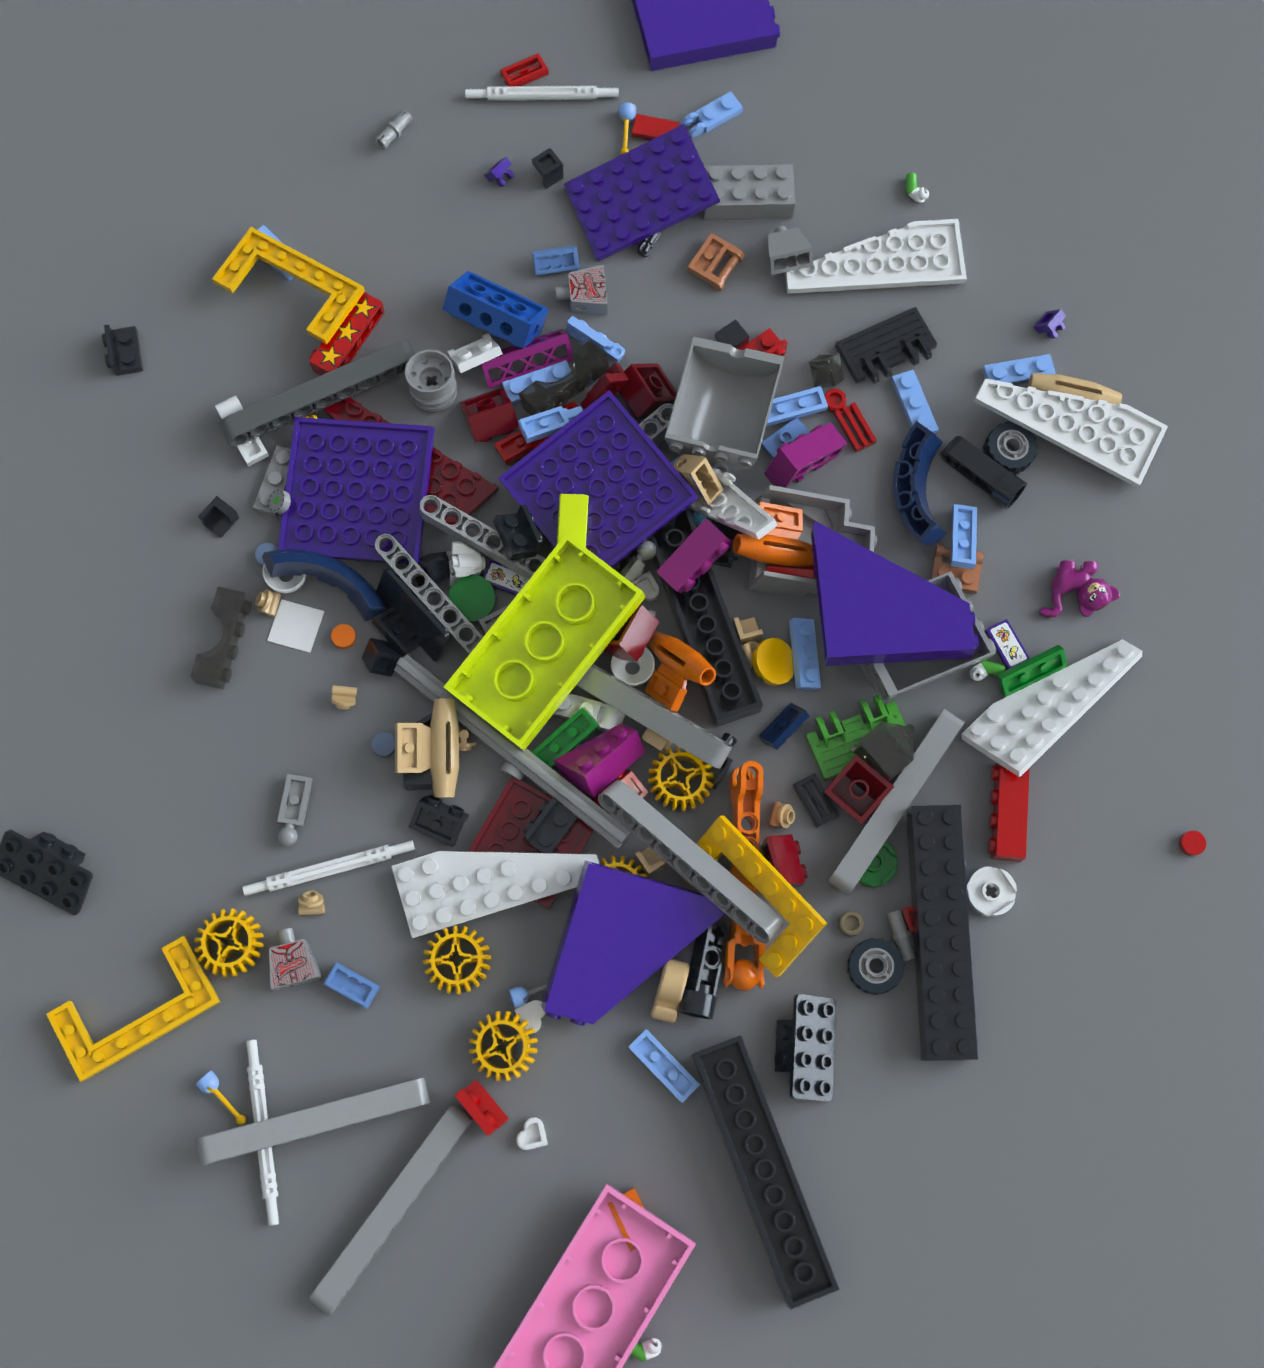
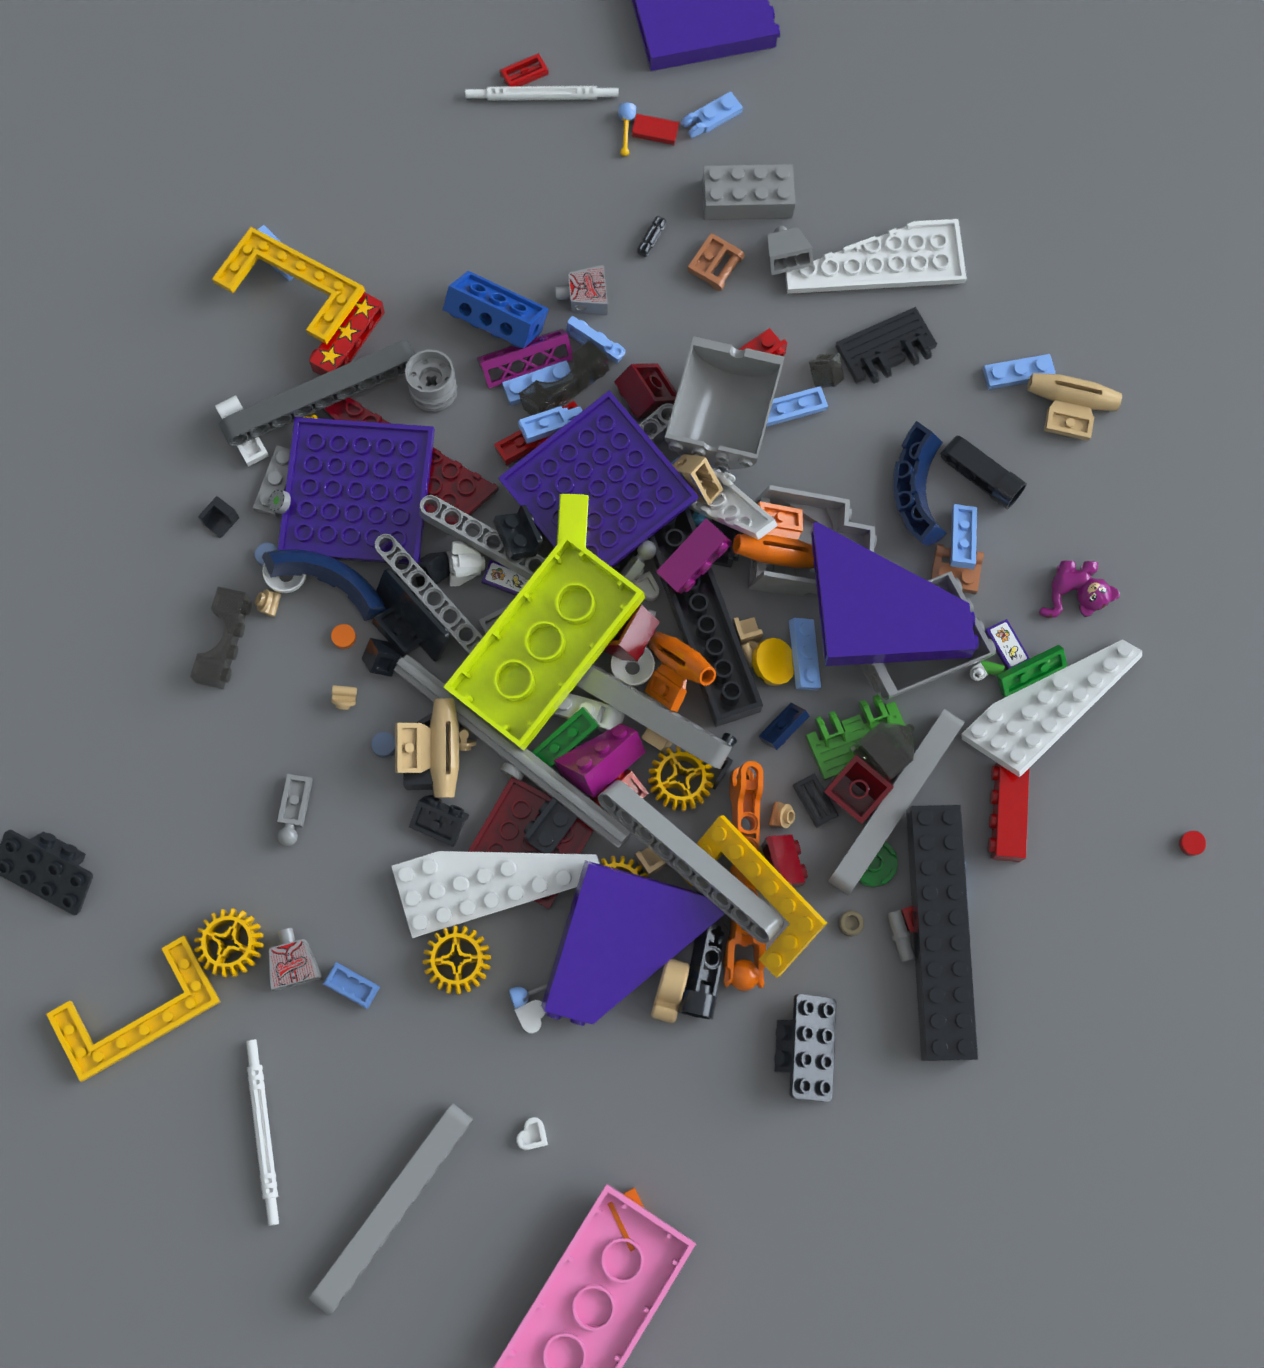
(122, 349): black bracket -> none
(209, 1084): hinge -> none
(295, 626): white sticker -> none
(311, 903): tan plate -> none
(312, 1121): light grey beam -> none
(328, 868): white axle -> none
(393, 129): light grey pin -> none
(473, 597): green tile -> none
(474, 353): white plate -> none
(482, 1107): red bracket -> none
(489, 415): dark red slope -> none
(498, 1034): yellow gear -> none
(499, 170): dark purple tile -> none
(549, 167): black panel -> none
(555, 260): medium blue plate -> none
(611, 380): dark red bracket -> none
(641, 192): dark purple plate -> none
(647, 1349): white arm -> none
(664, 1066): light blue plate -> none
(733, 335): black panel -> none
(765, 1173): black brick -> none
(786, 434): medium blue plate -> none
(801, 572): red tile -> none
(805, 454): magenta wedge -> none
(835, 400): red tile -> none
(863, 424): red tile -> none
(888, 957): black wheel -> none
(913, 400): light blue plate -> none
(916, 193): arm -> none
(986, 904): white plate -> none
(1019, 439): black wheel -> none
(1049, 322): dark purple tile -> none
(1097, 431): white wing -> none

